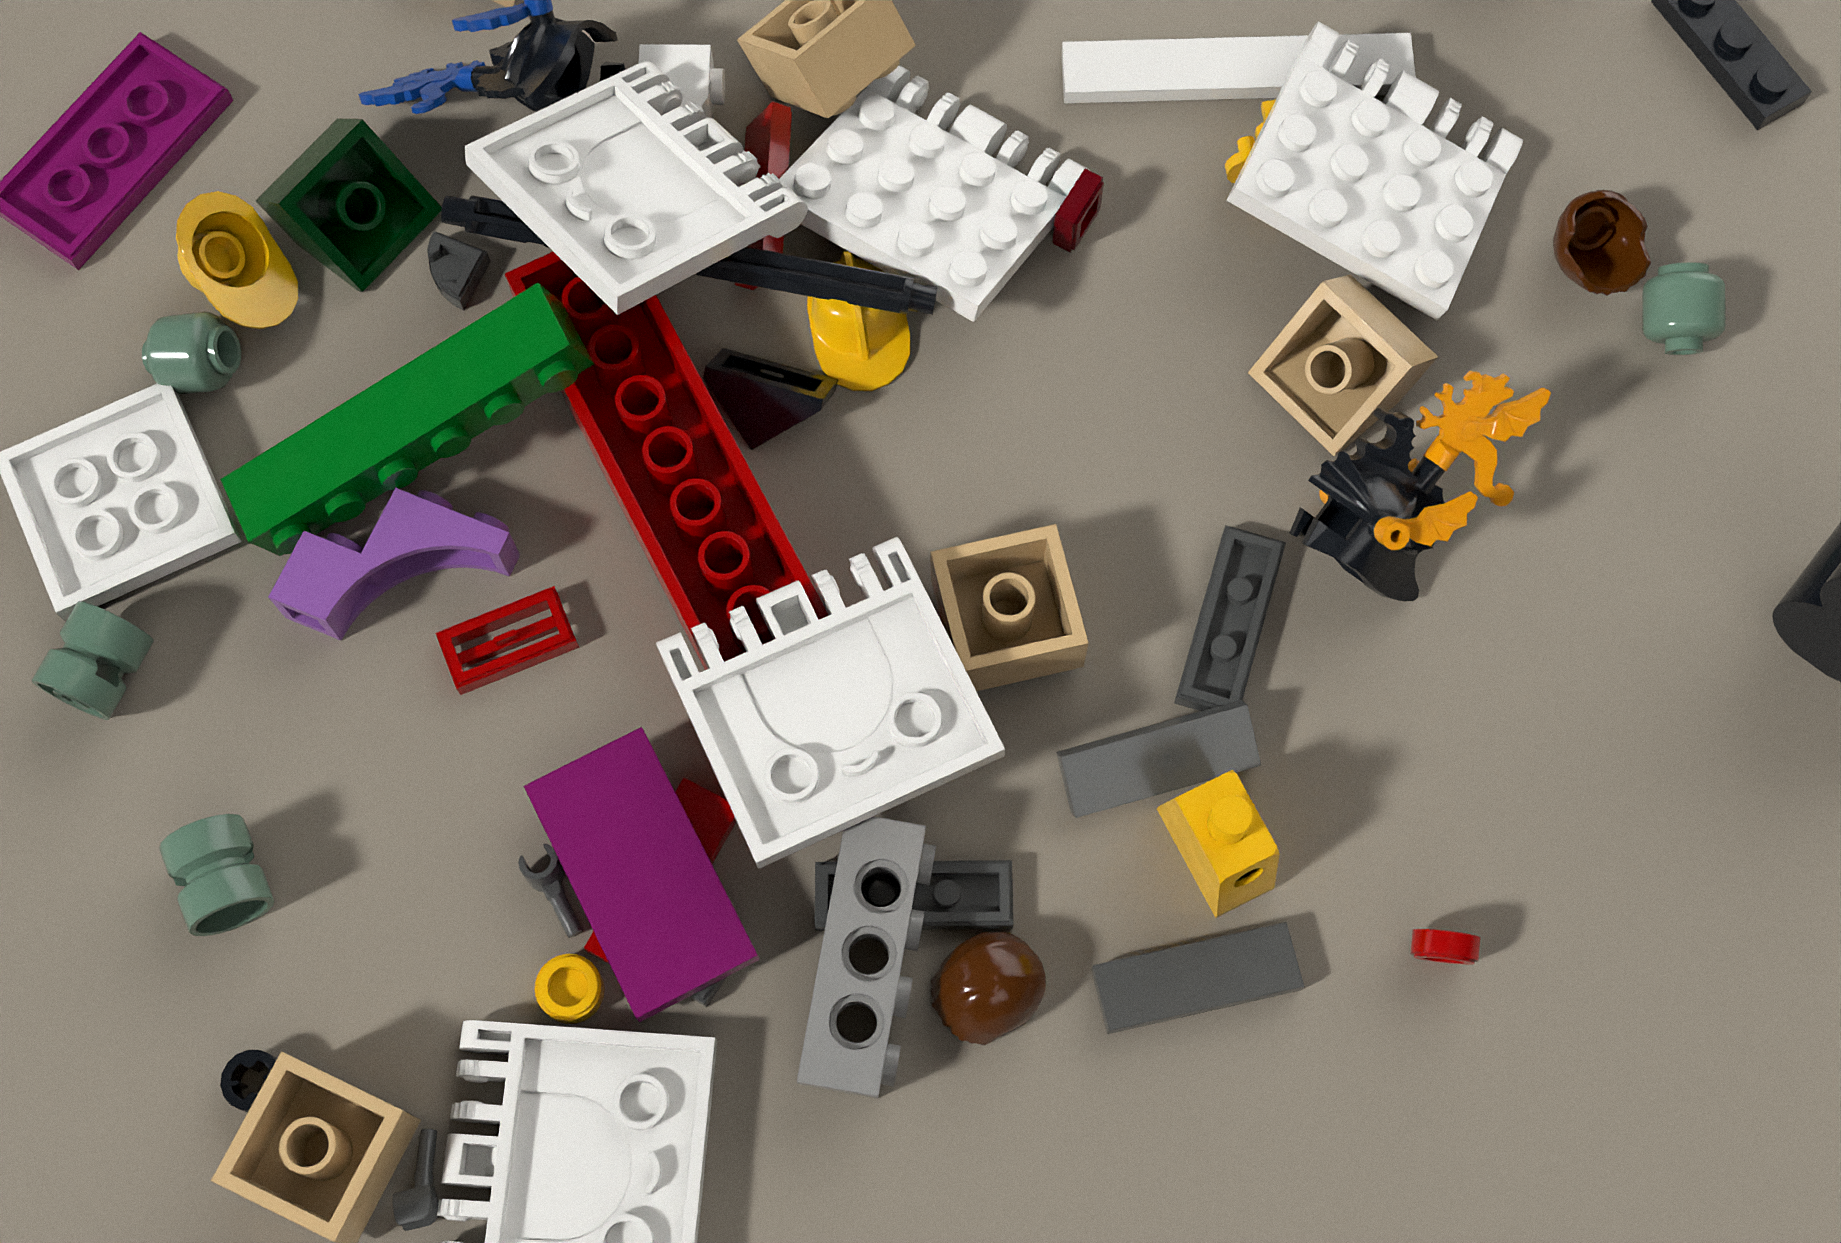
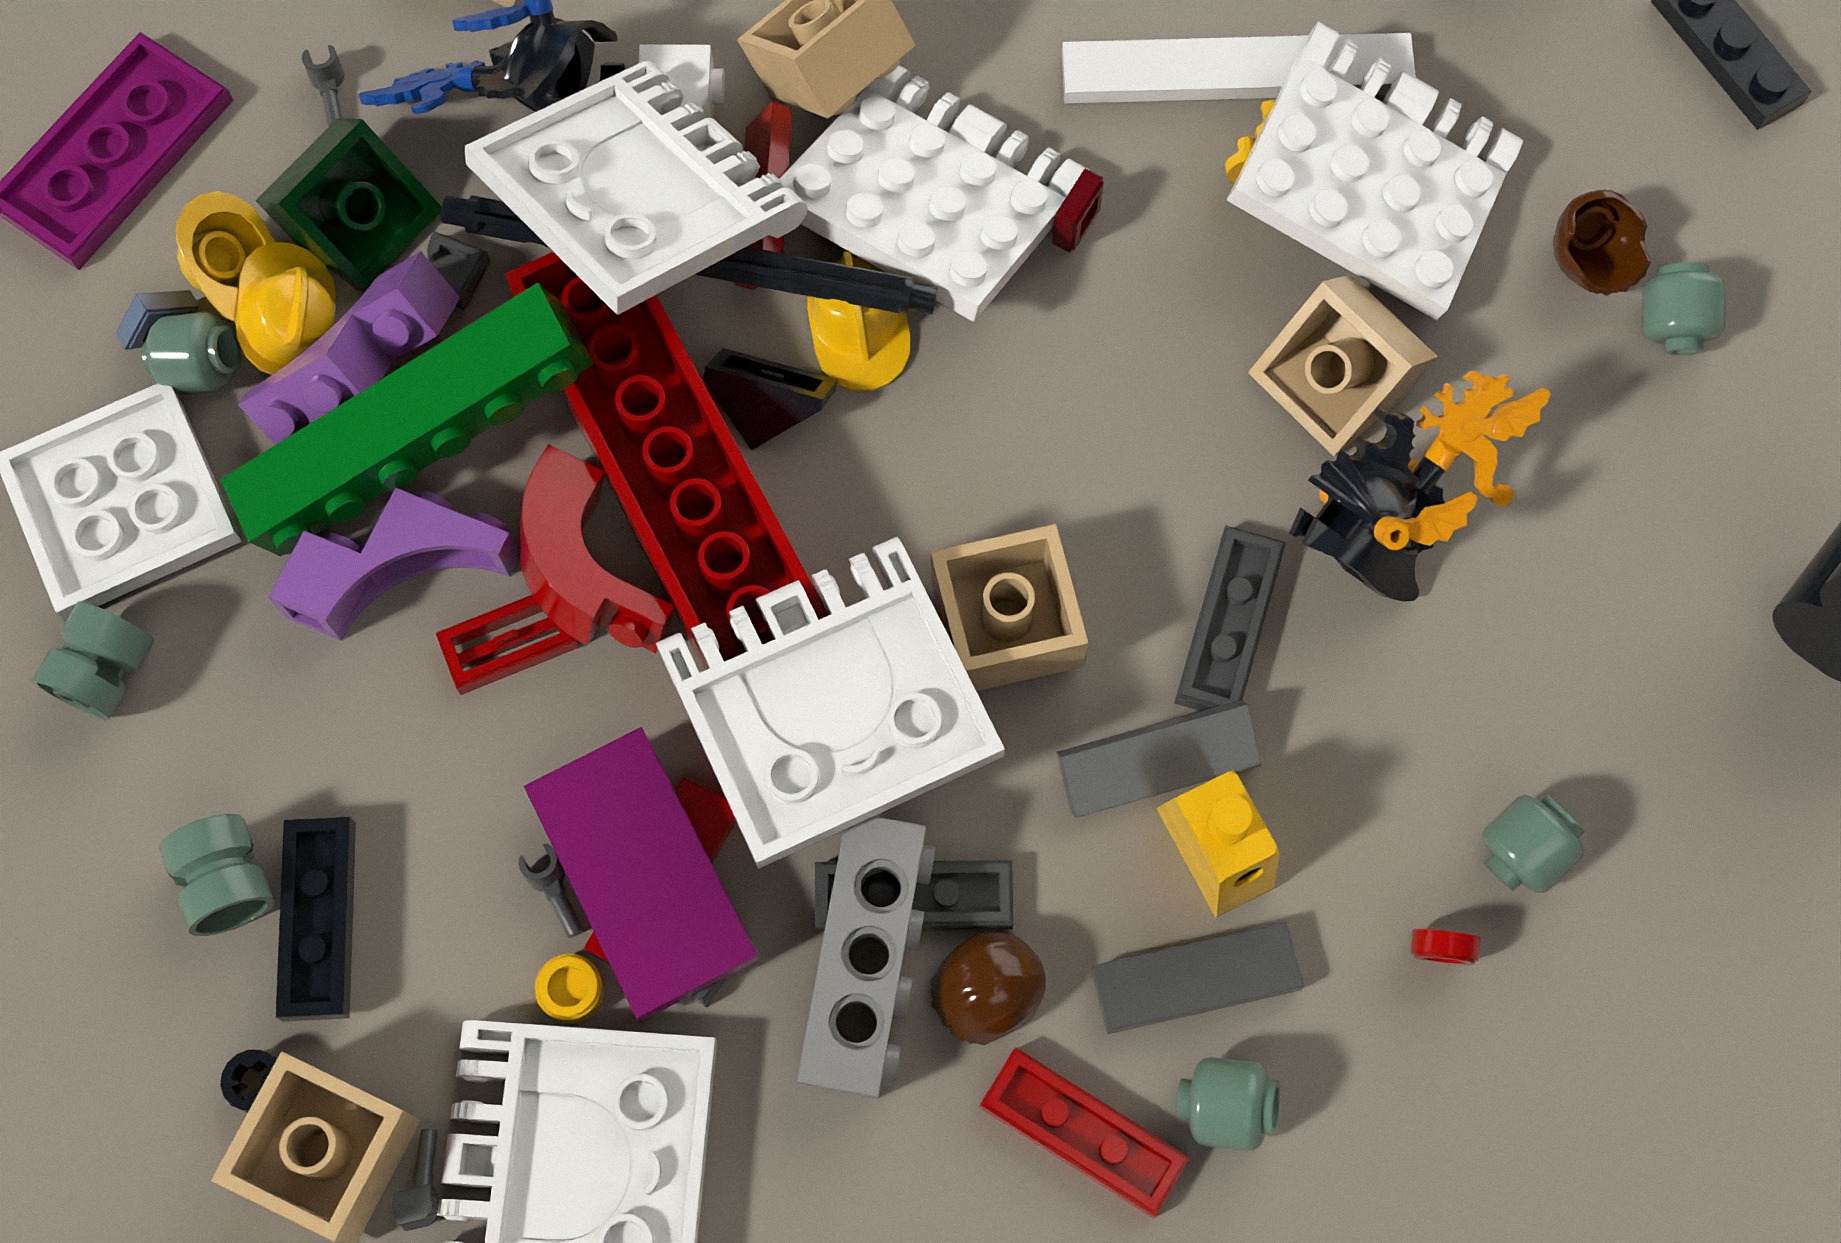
(147, 309): none -> sand blue tile
(282, 304): none -> yellow piece
(316, 919): none -> black plate
(326, 78): none -> dark grey hand
(389, 320): none -> medium lavender arch
(561, 570): none -> red arch
(1084, 1132): none -> red tile
(1229, 1103): none -> sand green head
(1533, 843): none -> sand green head

